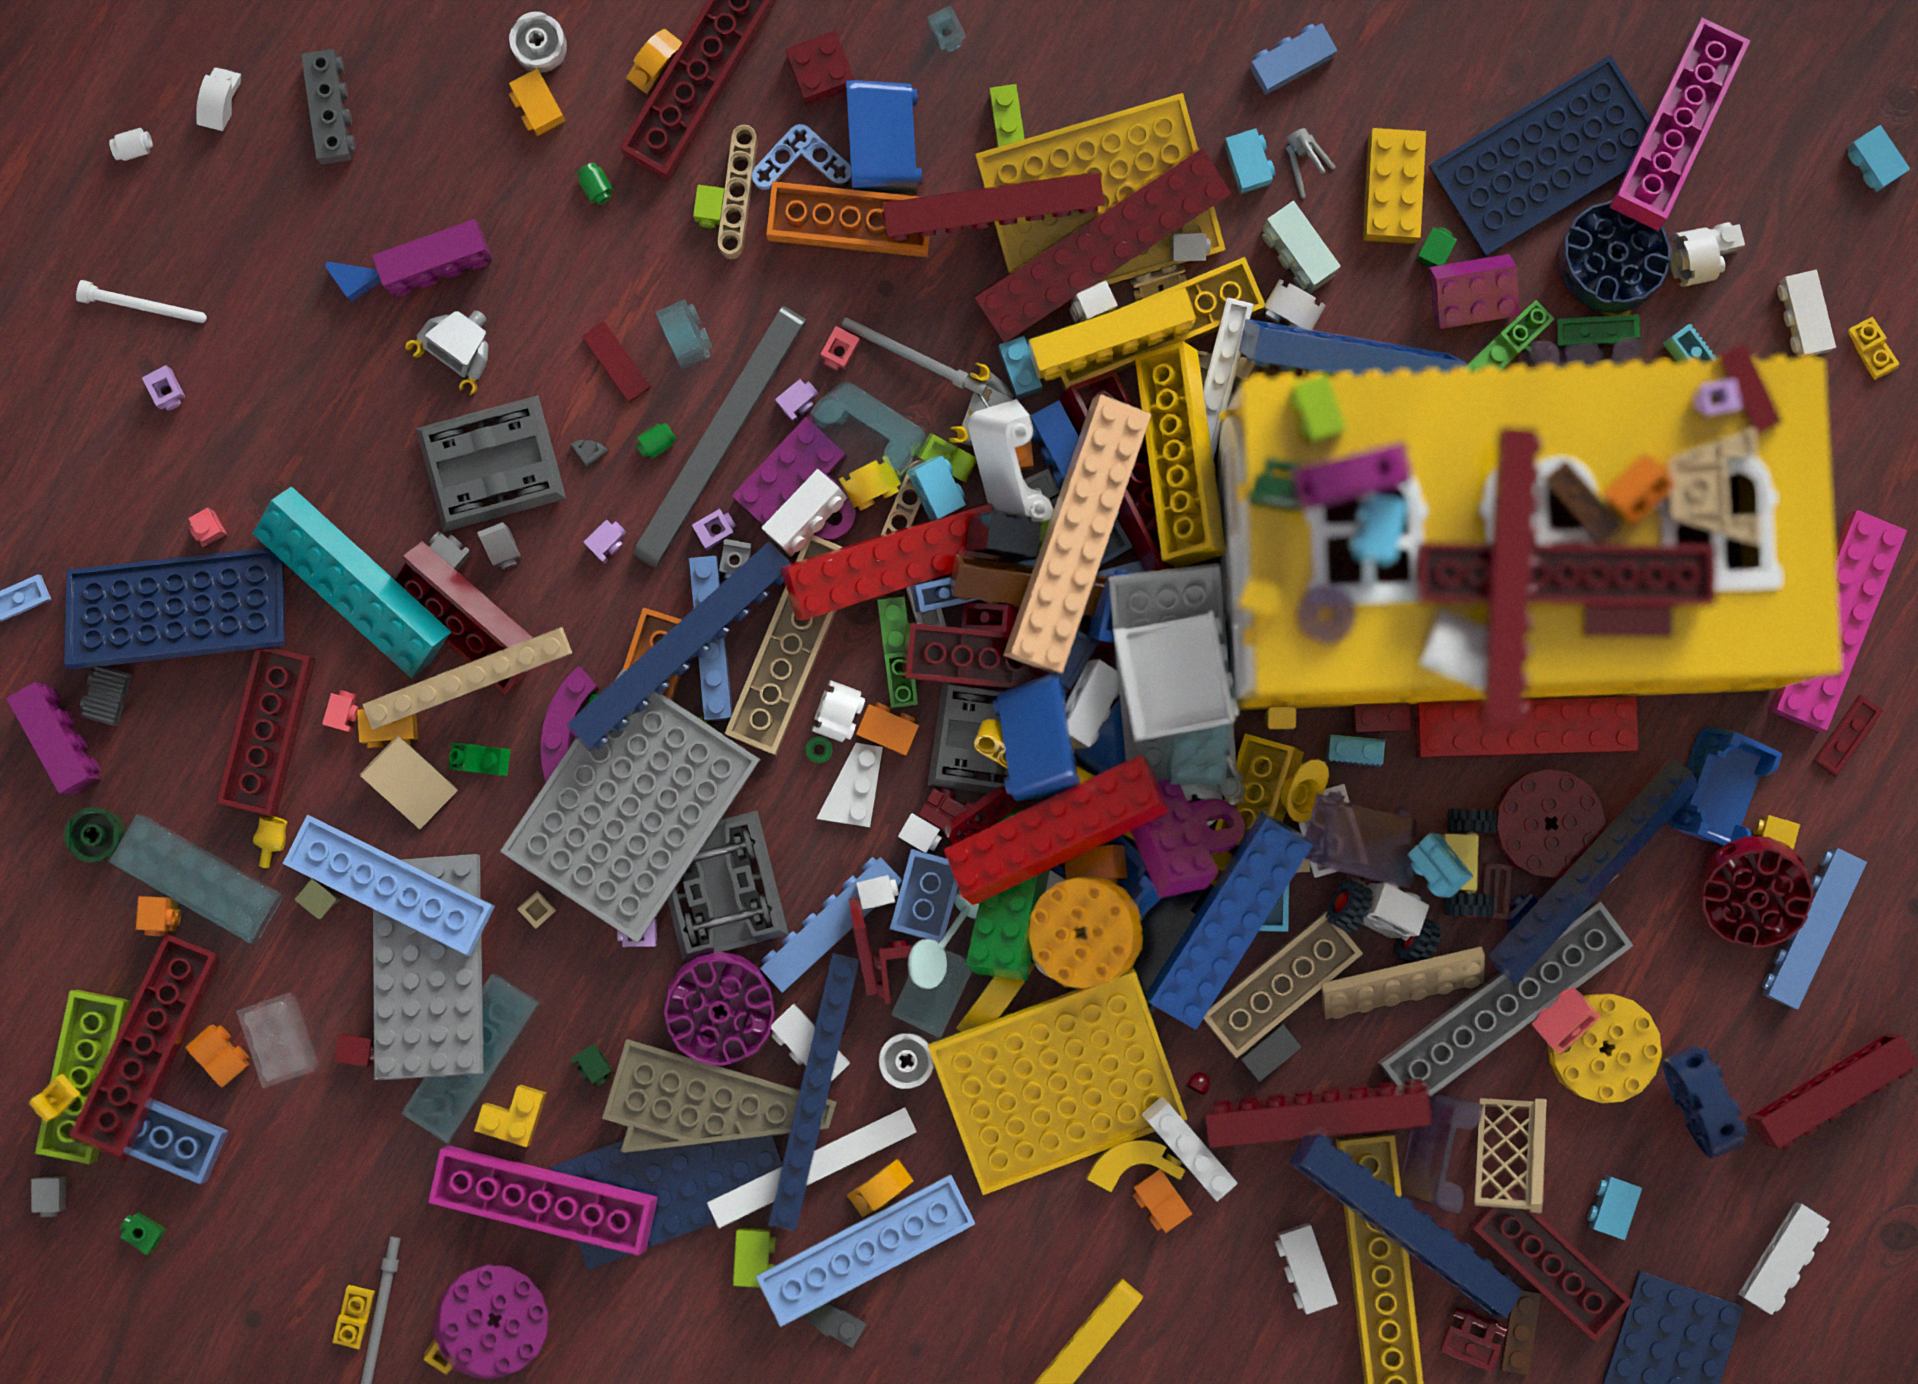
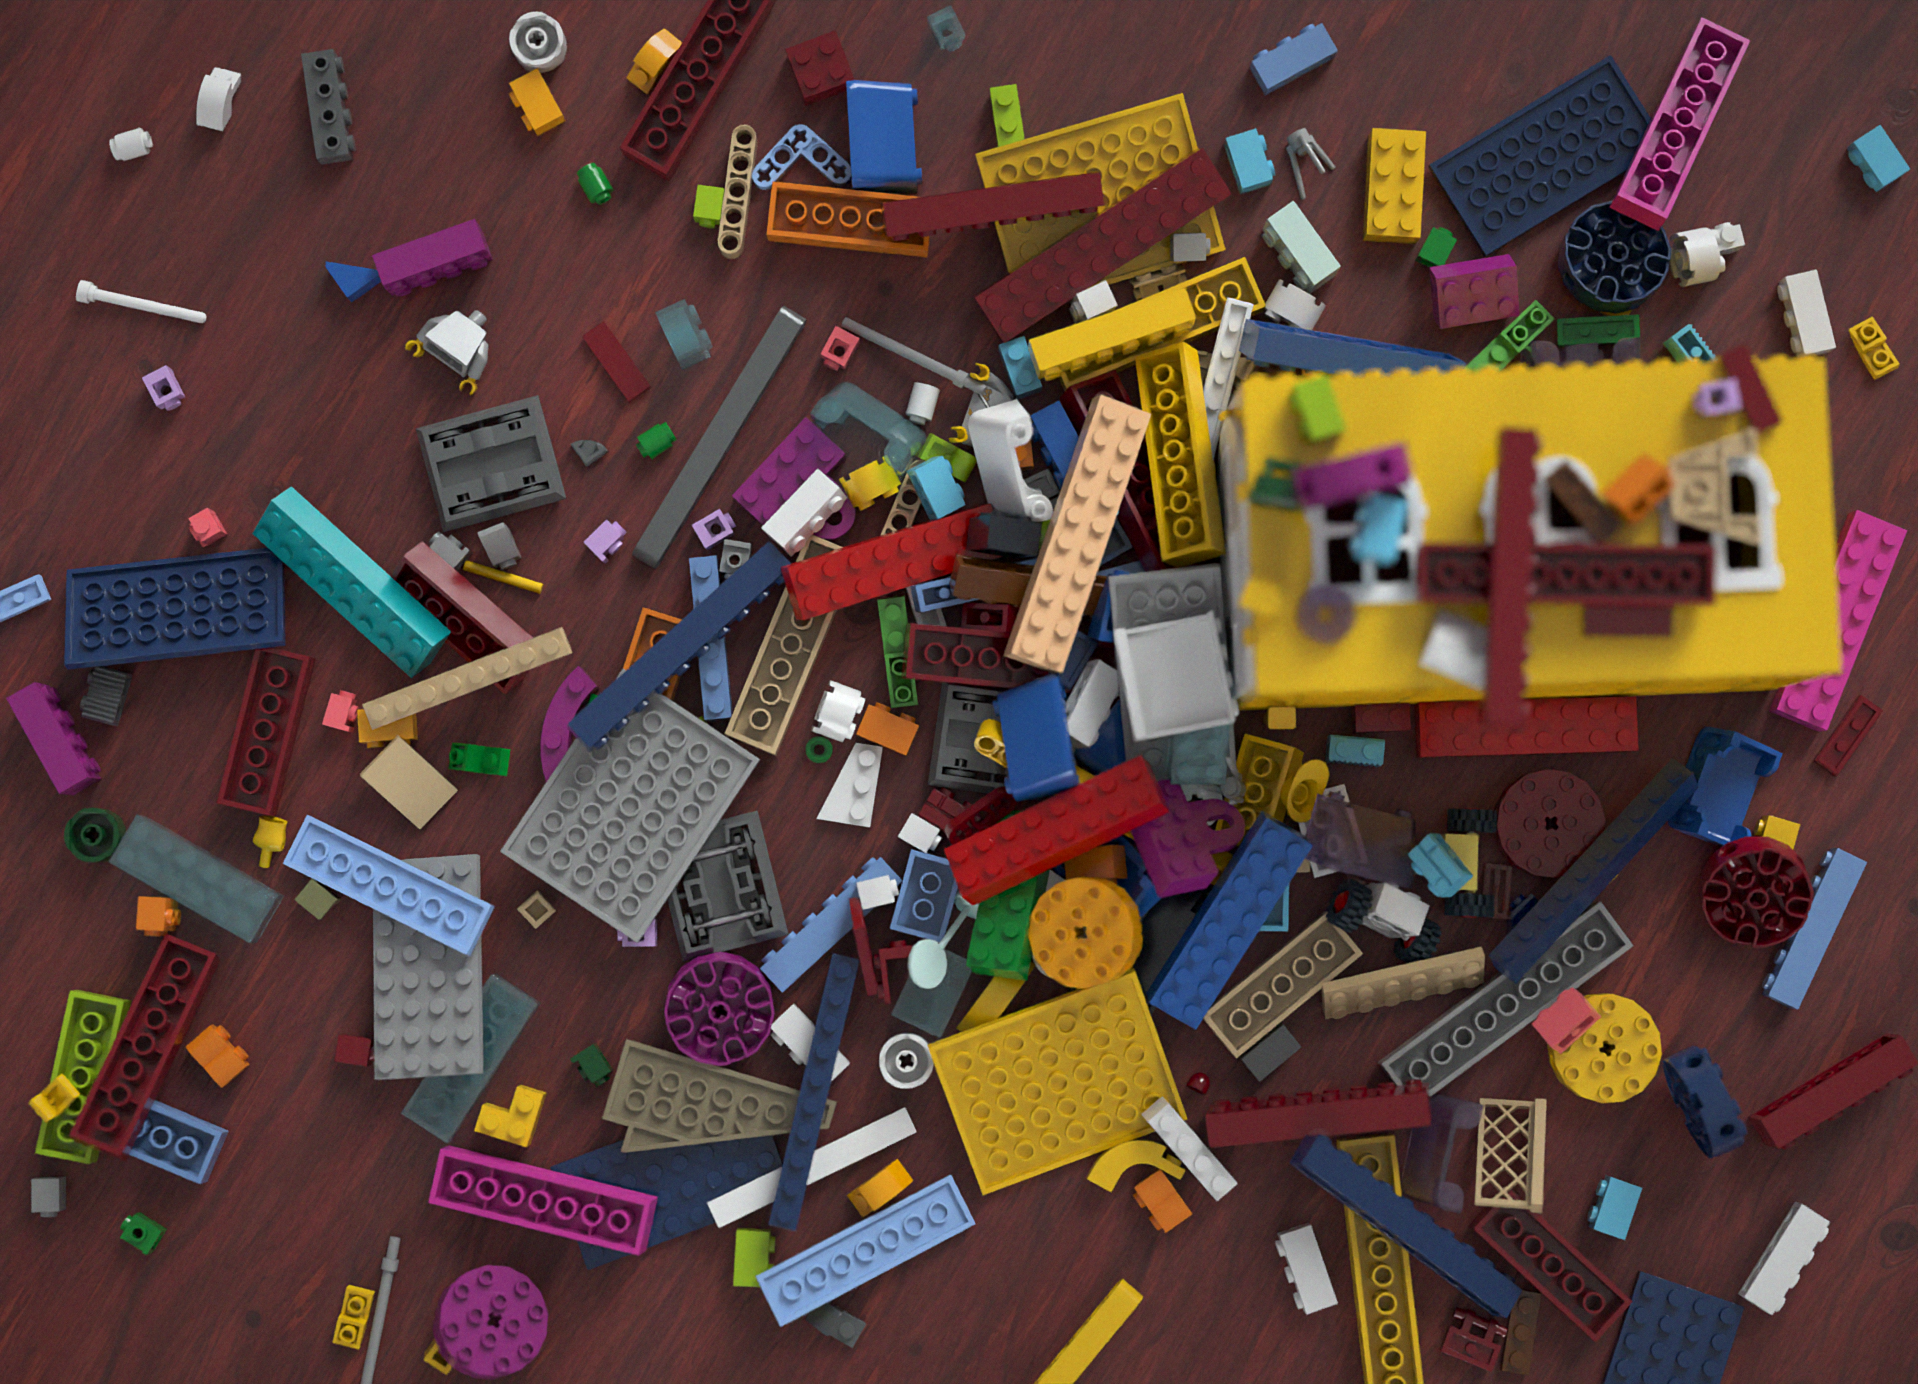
(278, 1039): clear brick -> none
(504, 577): none -> yellow bar
(797, 399): lavender brick -> none
(922, 403): none -> white brick

